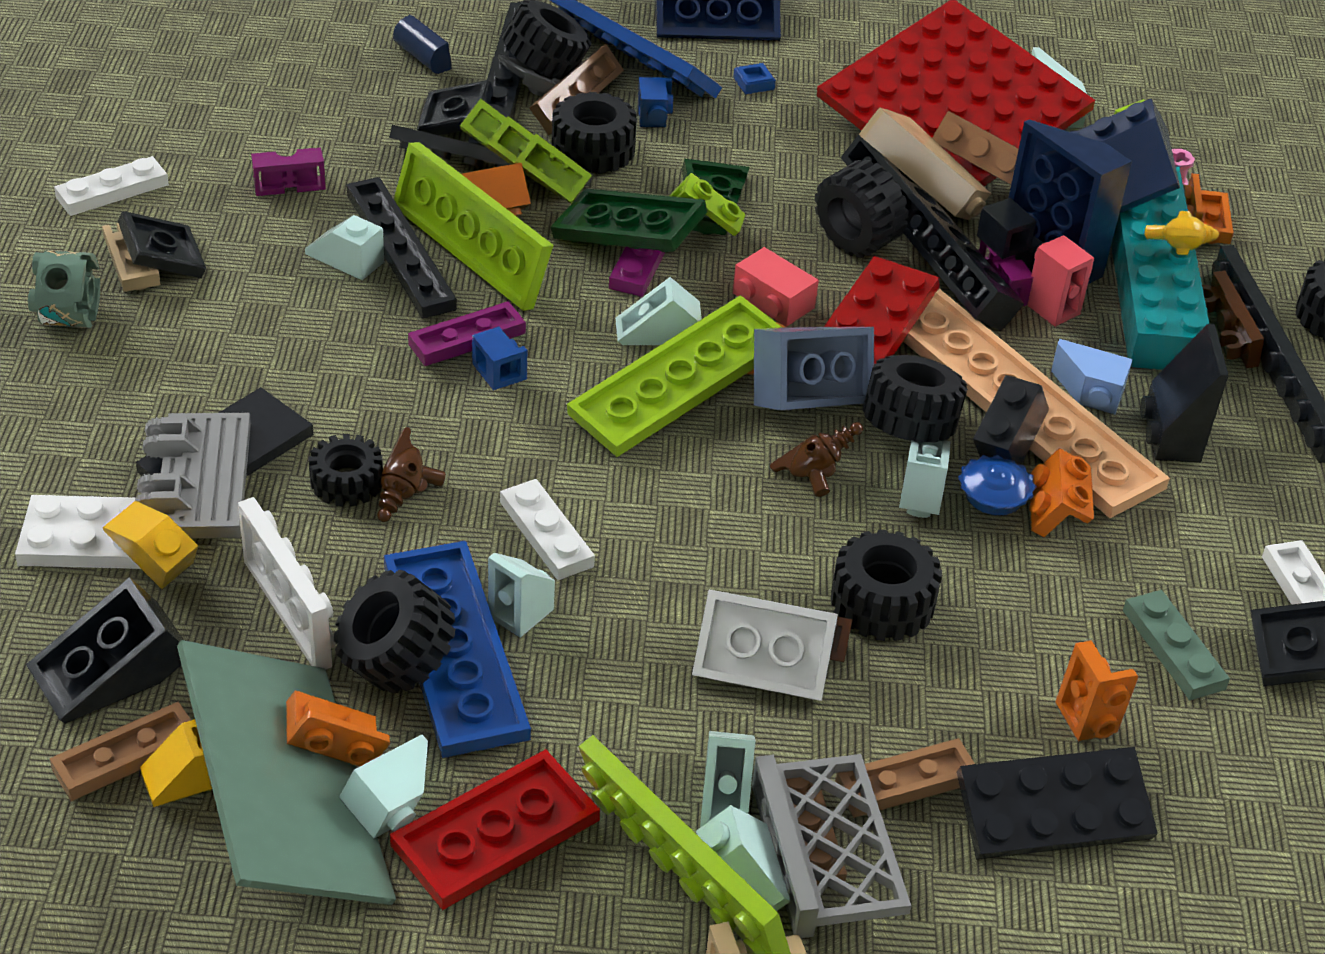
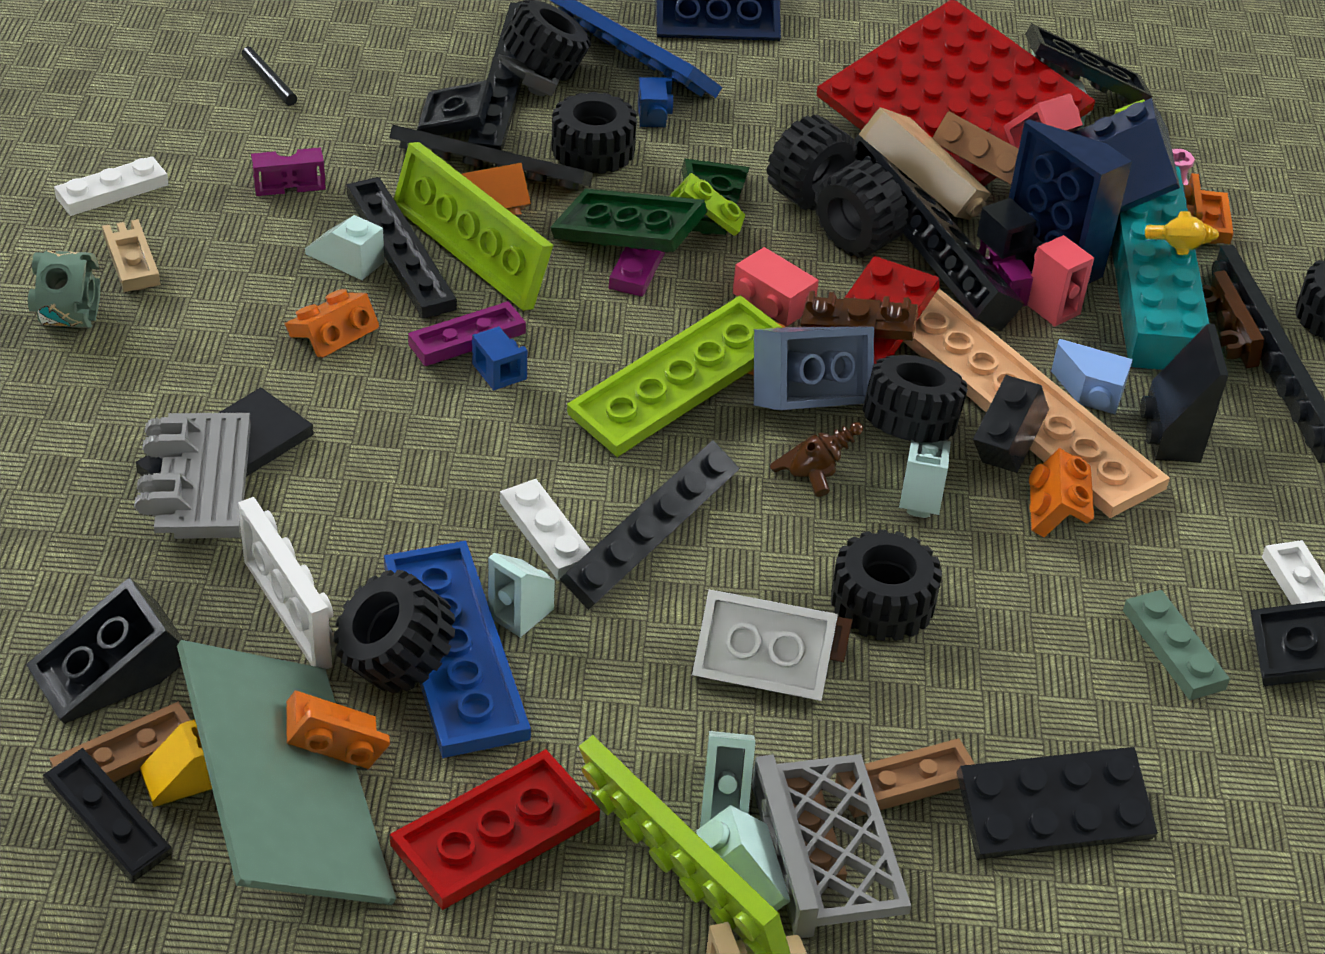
(71, 533): white plate -> none
(107, 815): none -> black tile
(152, 542): yellow slope -> none
(161, 244): black tile -> none
(269, 76): none -> black bar
(335, 322): none -> orange bracket
(346, 485): black tyre -> none
(388, 788): light aqua slope -> none
(404, 476): reddish brown piece -> none
(423, 44): dark blue brick -> none
(518, 145): lime slope -> none
(587, 77): medium nougat plate -> none
(649, 525): none -> black plate
(658, 315): light aqua slope -> none
(754, 78): blue tile -> none
(806, 157): none -> black tyre
(888, 318): none -> reddish brown plate
(996, 485): blue piece -> none
(1056, 112): none -> coral brick
(1083, 63): none -> black plate
(1093, 696): orange bracket -> none

